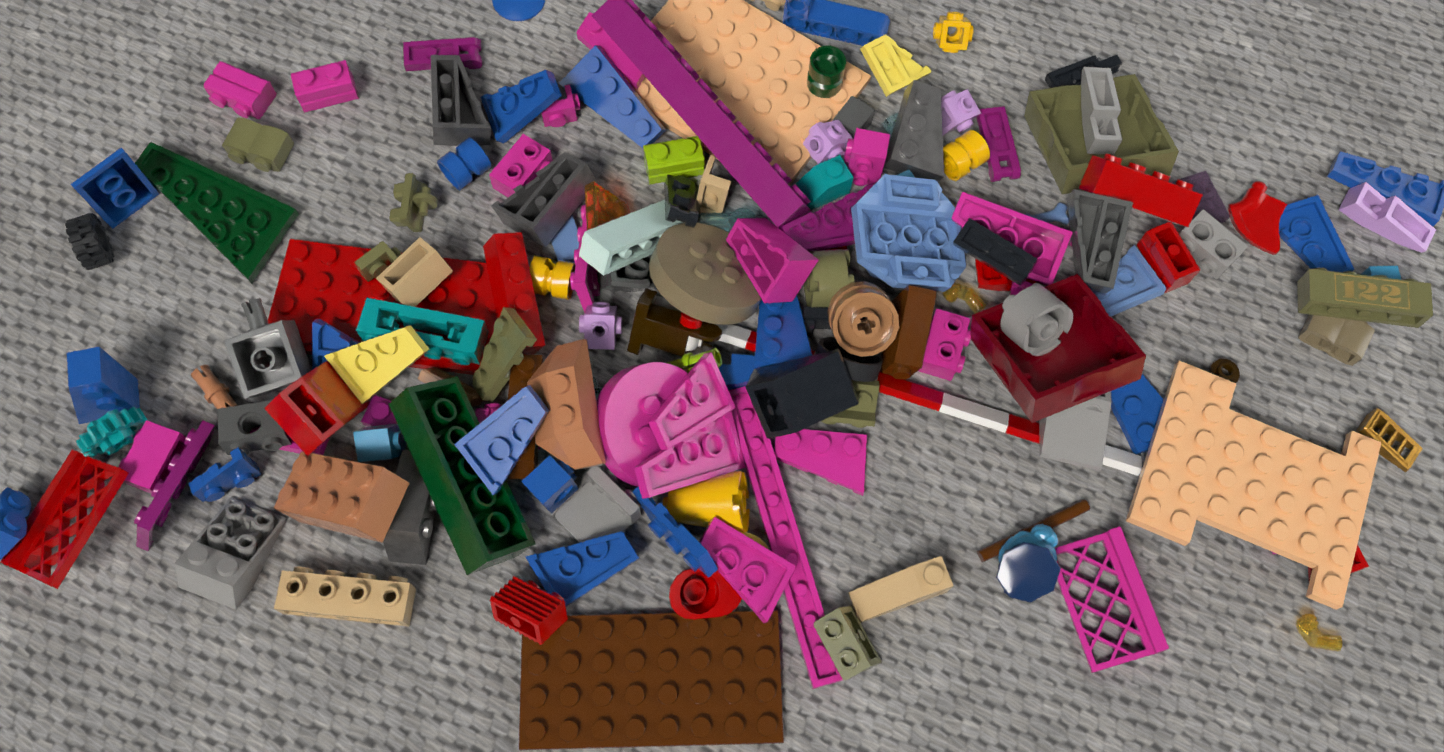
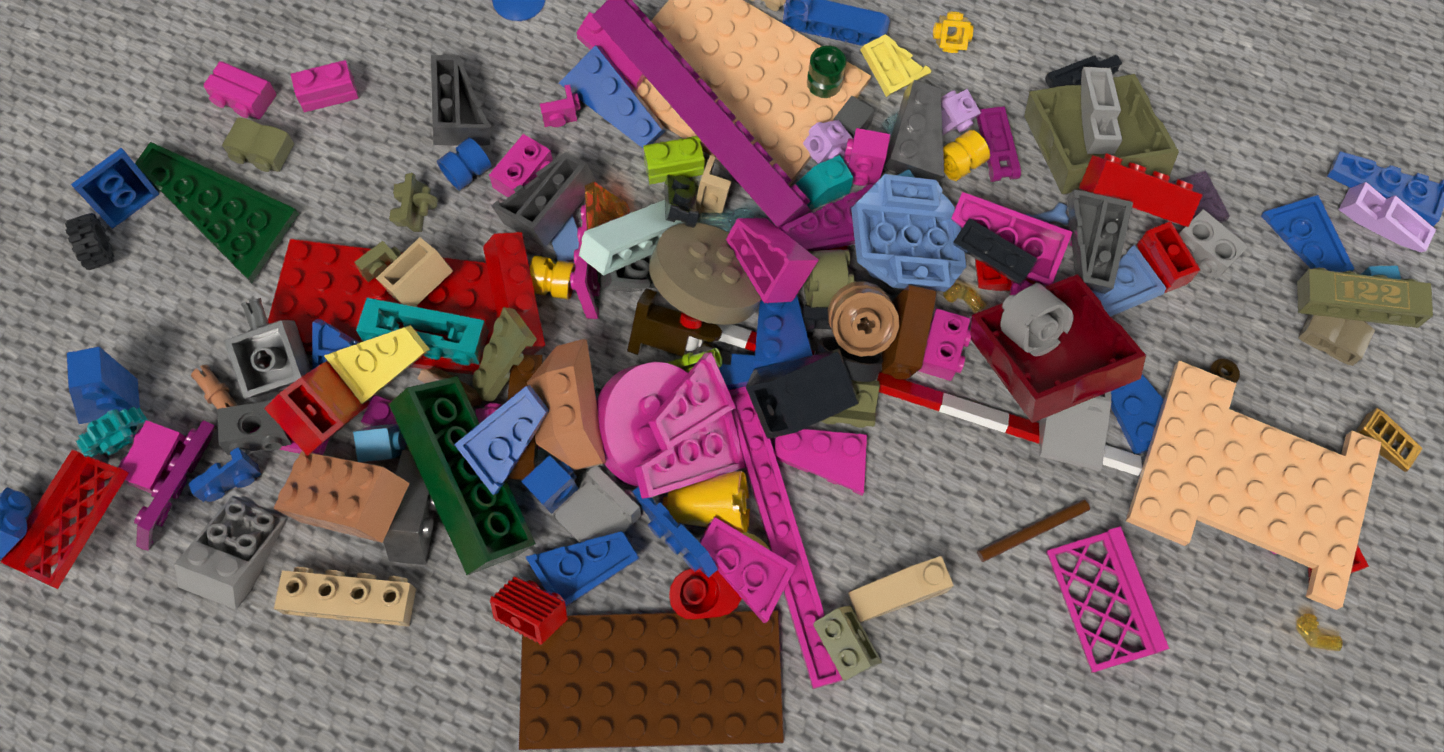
(418, 53): magenta plate -> none
(518, 105): blue wing -> none
(600, 325): lavender brick -> none
(1029, 564): dark blue piece -> none
(1258, 218): red arm -> none

